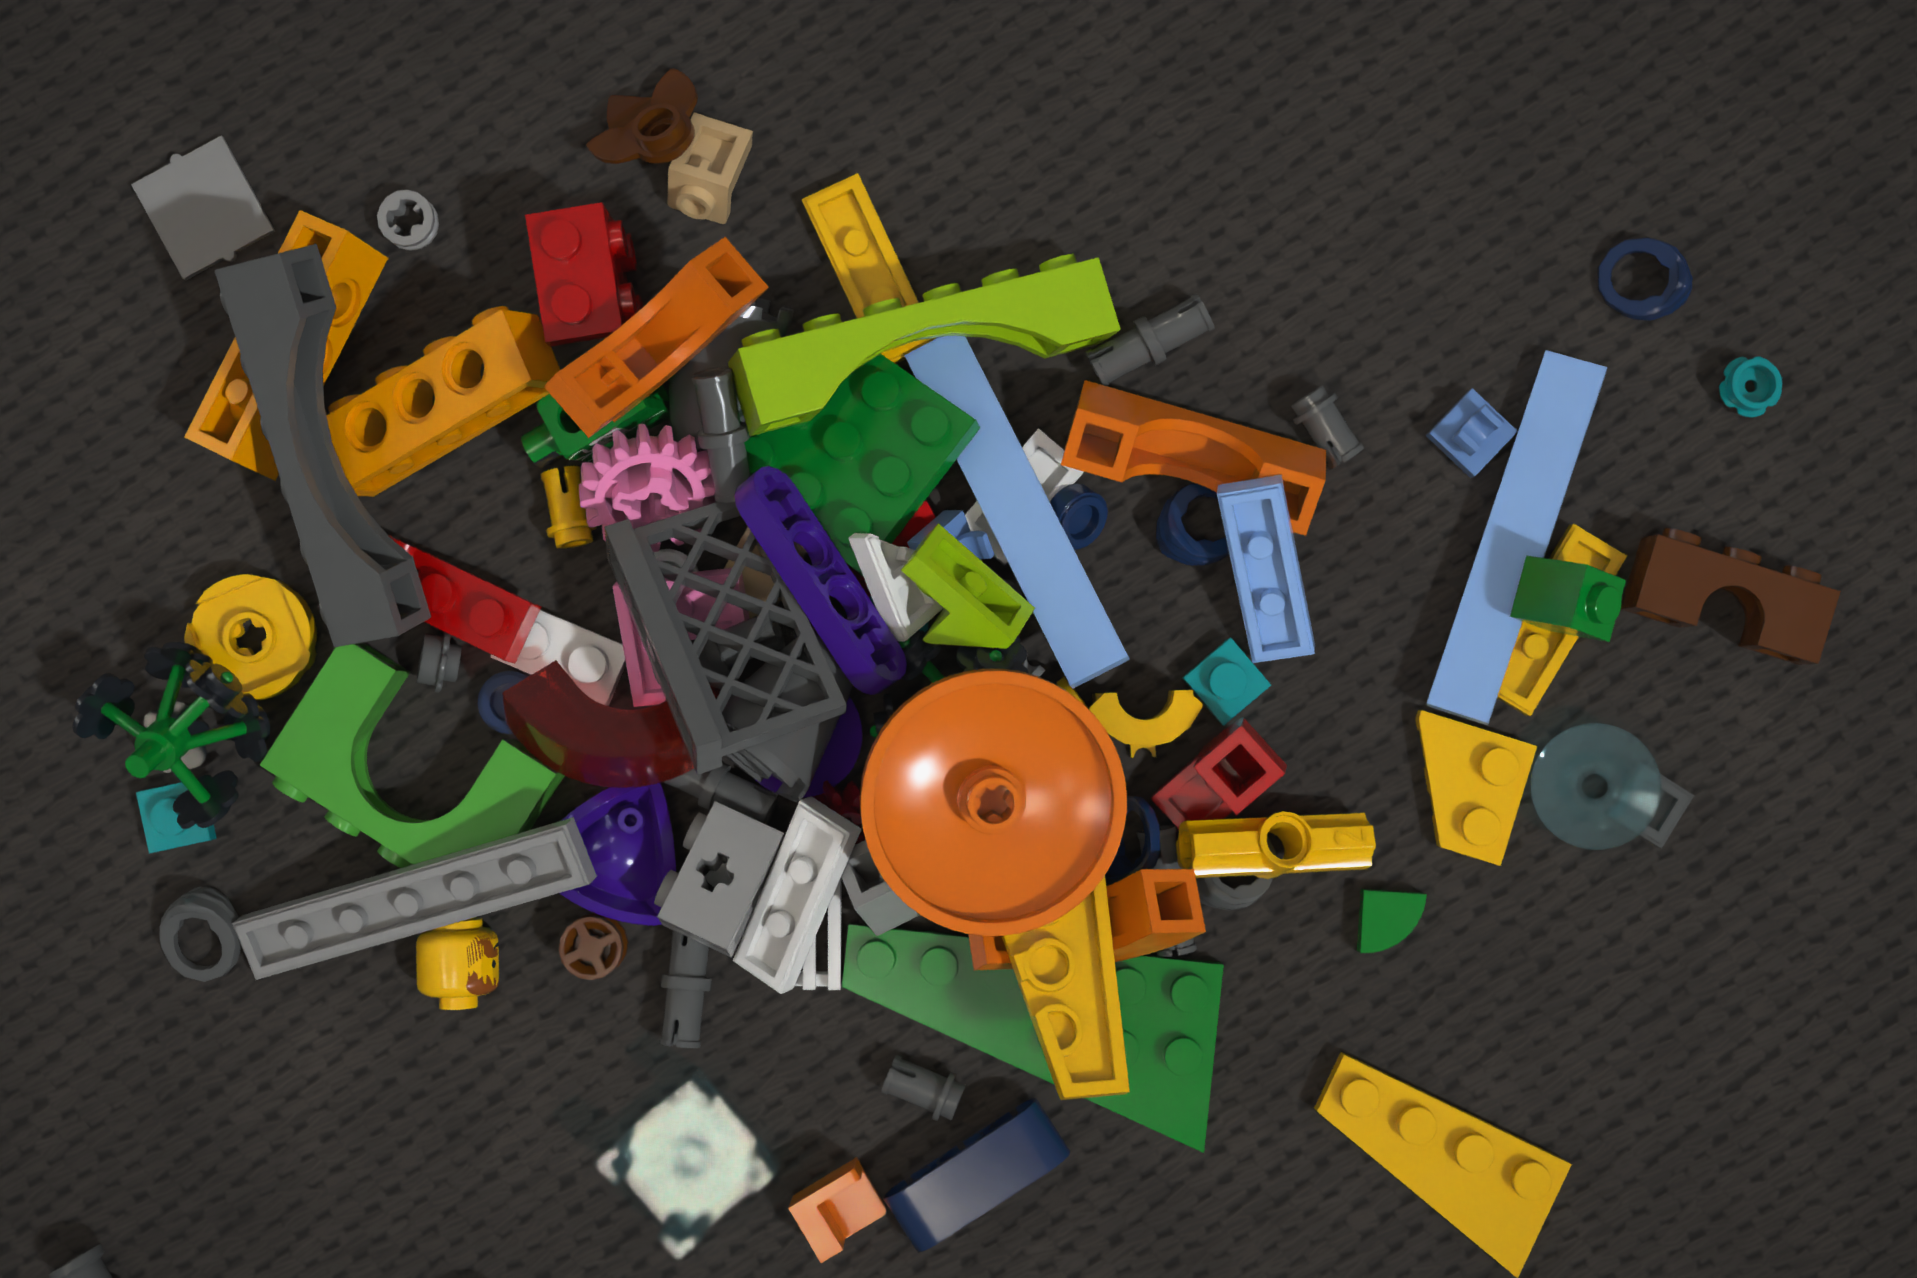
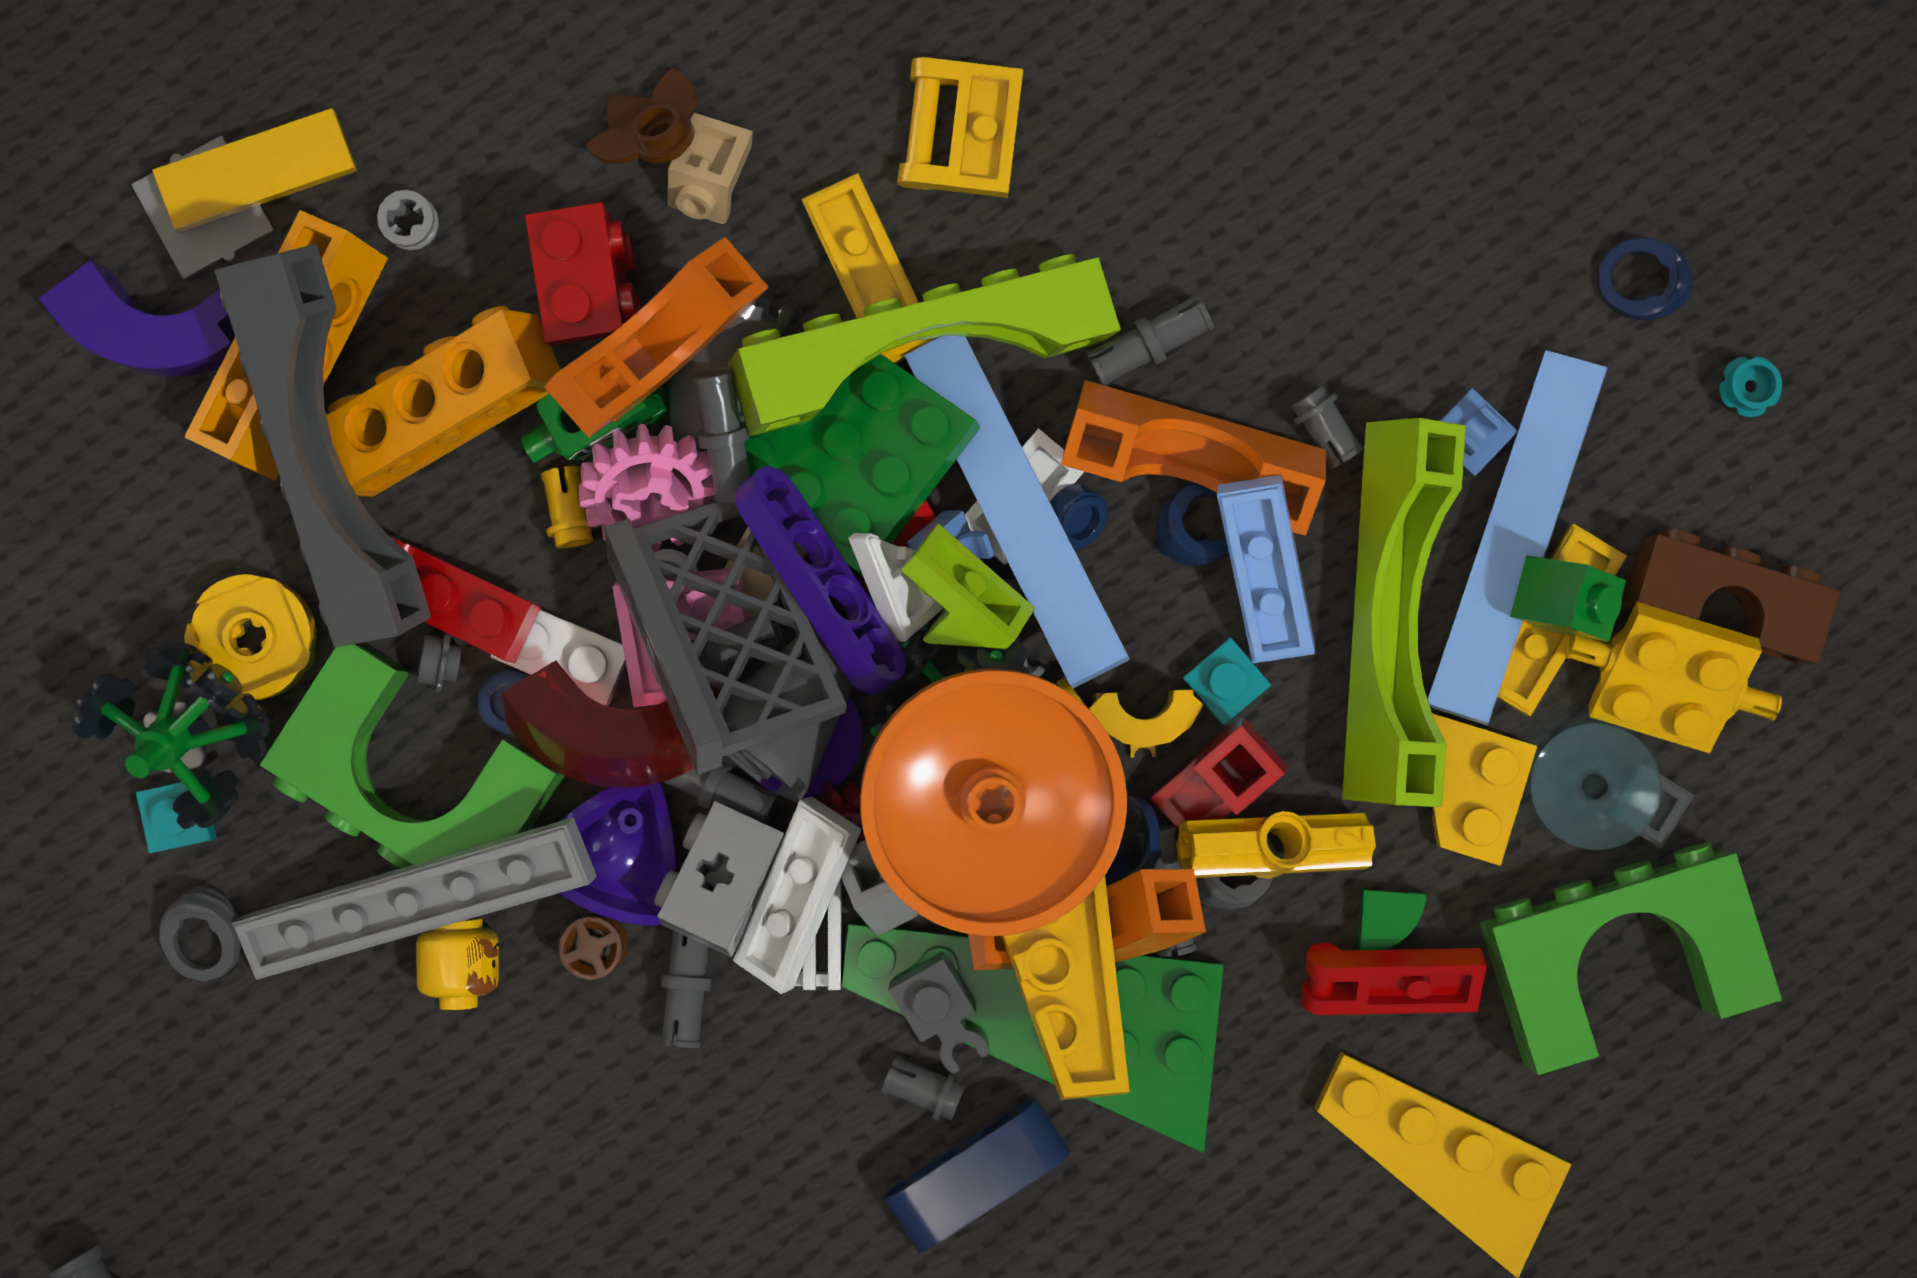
(110, 324): none -> dark purple arch
(254, 170): none -> yellow tile
(690, 1161): clear light blue panel -> none
(836, 1208): orange panel -> none
(937, 1003): none -> dark grey plate
(981, 129): none -> yellow plate
(1392, 980): none -> red plate
(1406, 491): none -> lime arch
(1541, 945): none -> bright green arch
(1673, 677): none -> yellow plate

